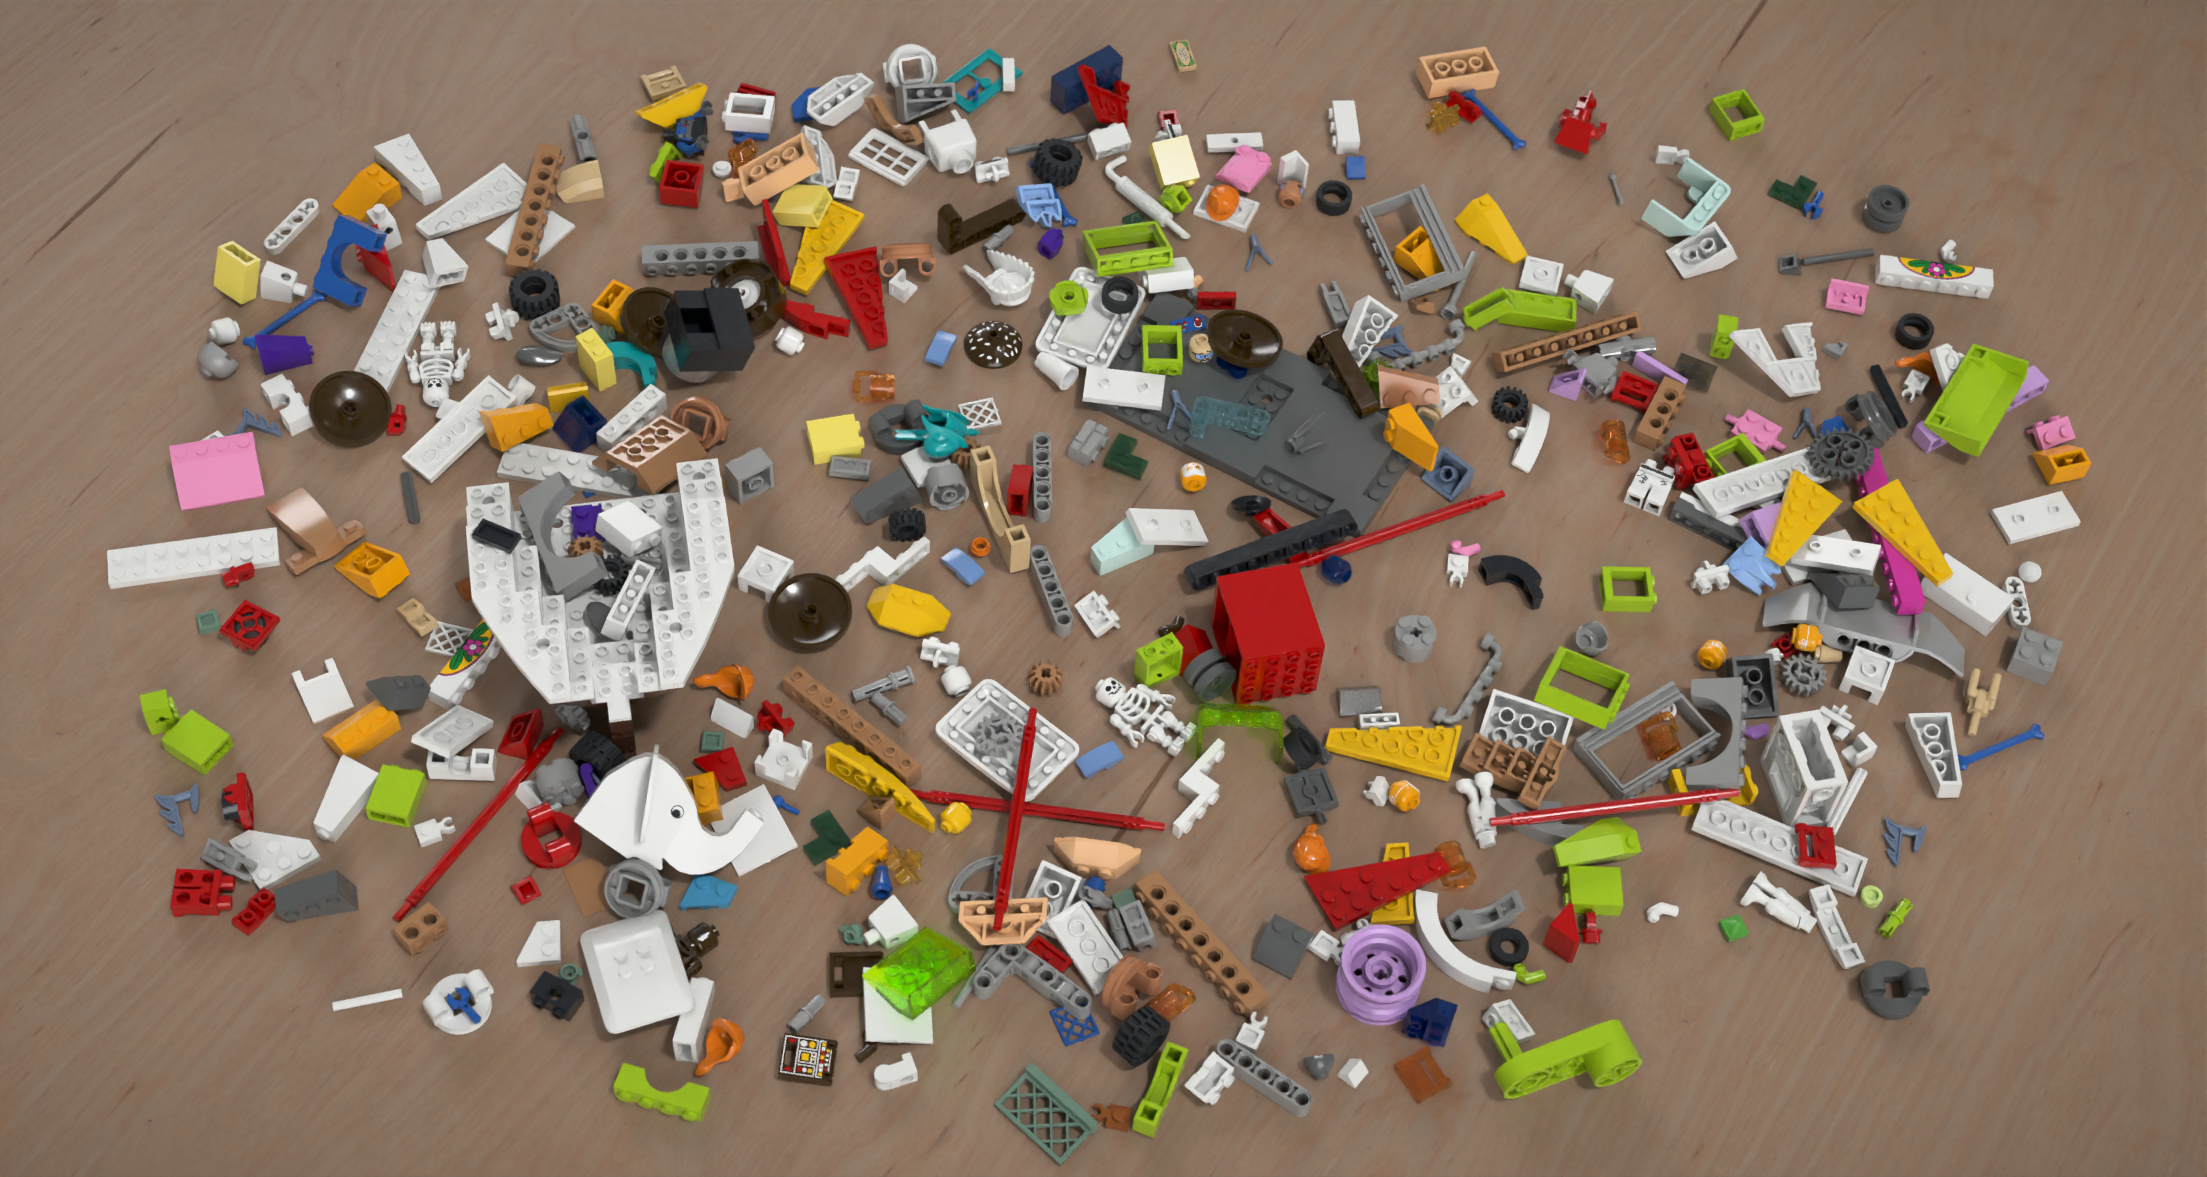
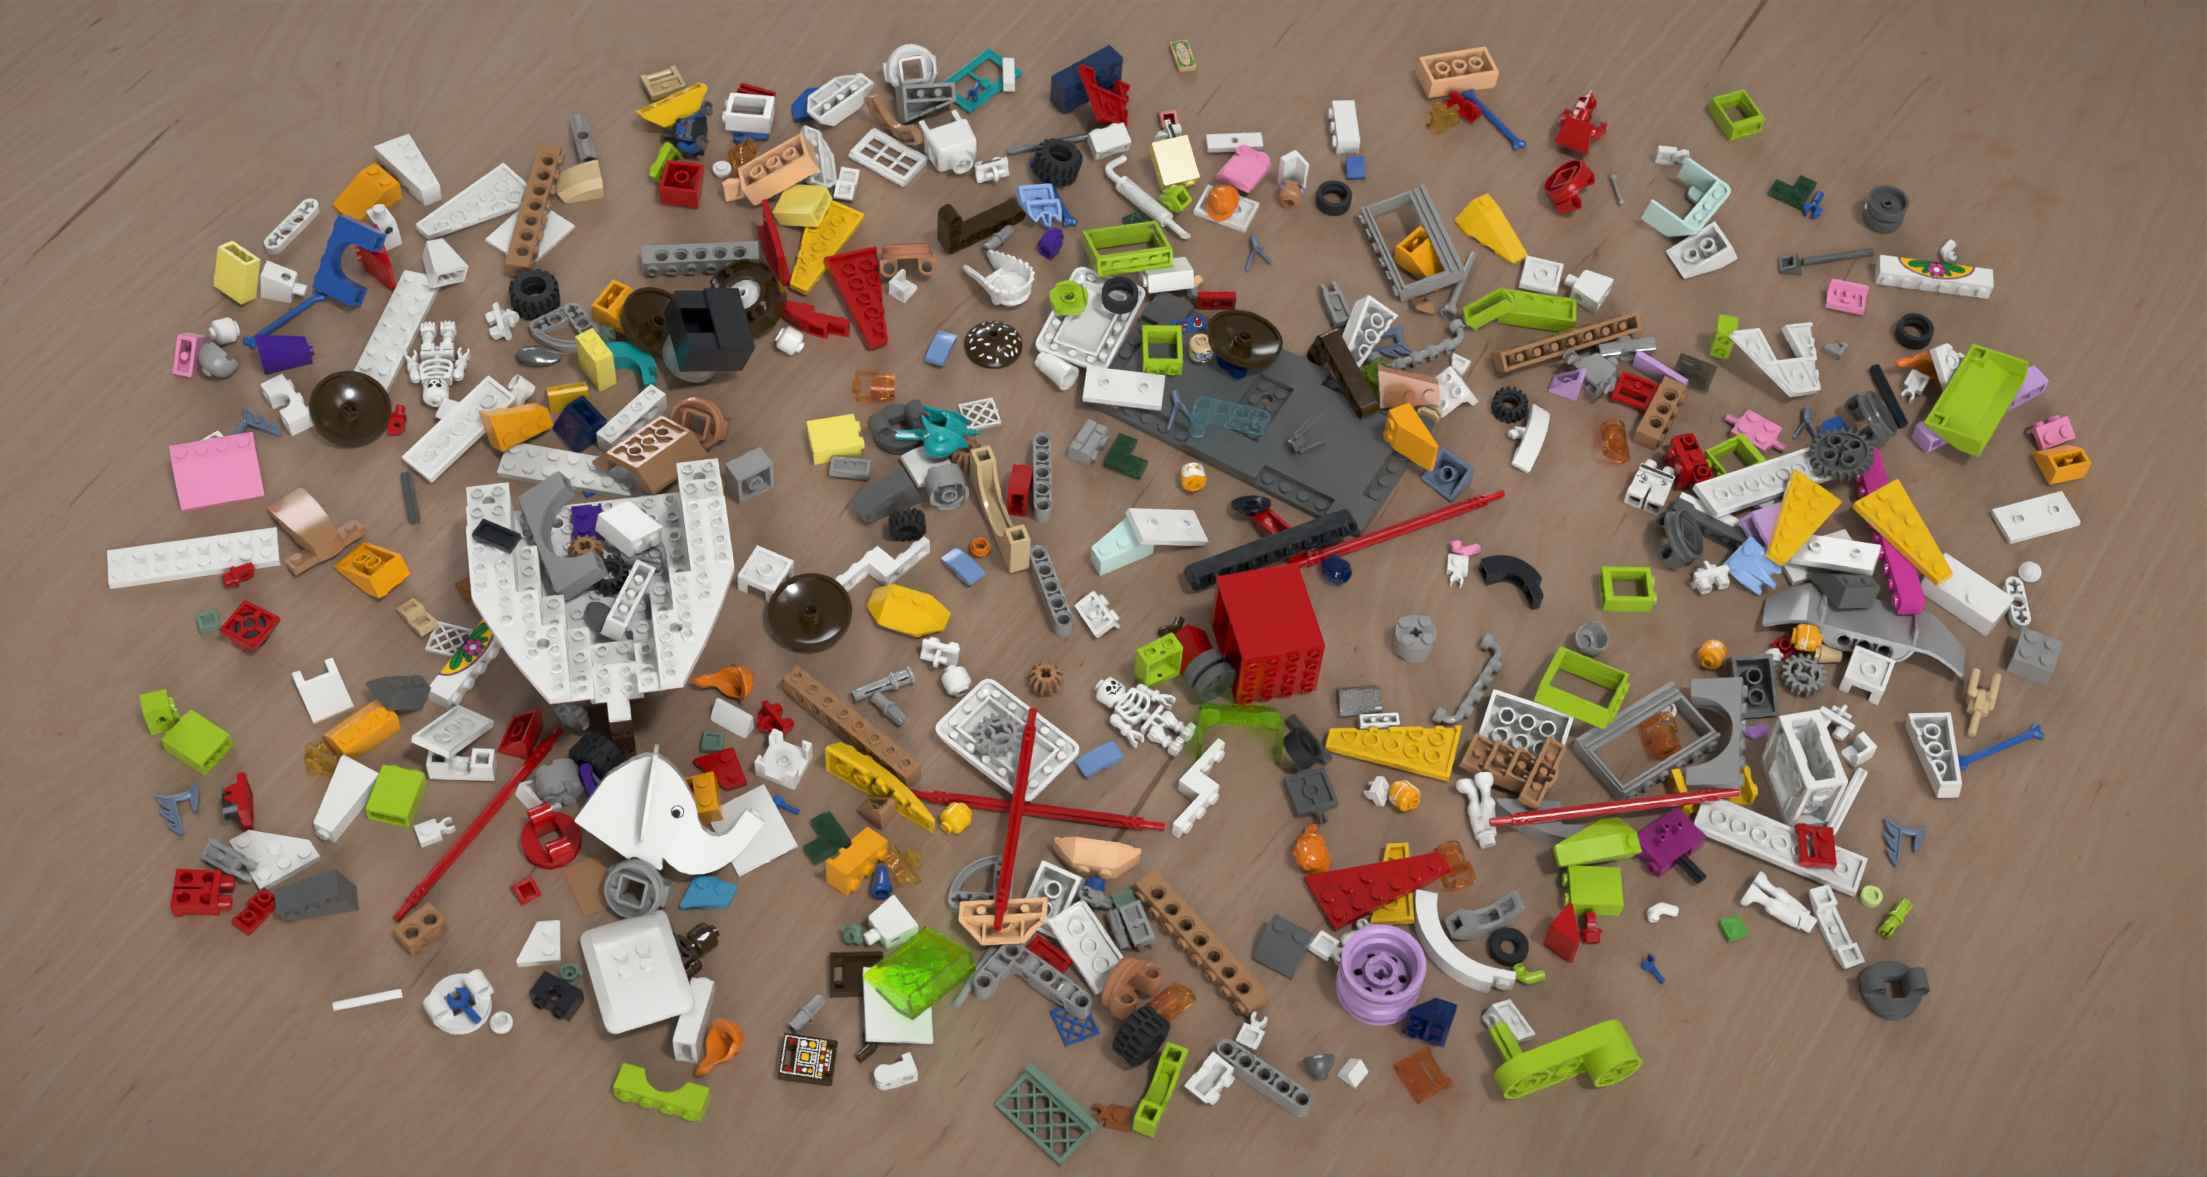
(186, 353): none -> bright pink slope
(319, 760): none -> clear yellow hips
(501, 1022): none -> white plate
(1565, 193): none -> red piece
(1650, 967): none -> blue hand
(1670, 844): none -> magenta piece
(1683, 538): none -> dark grey piece

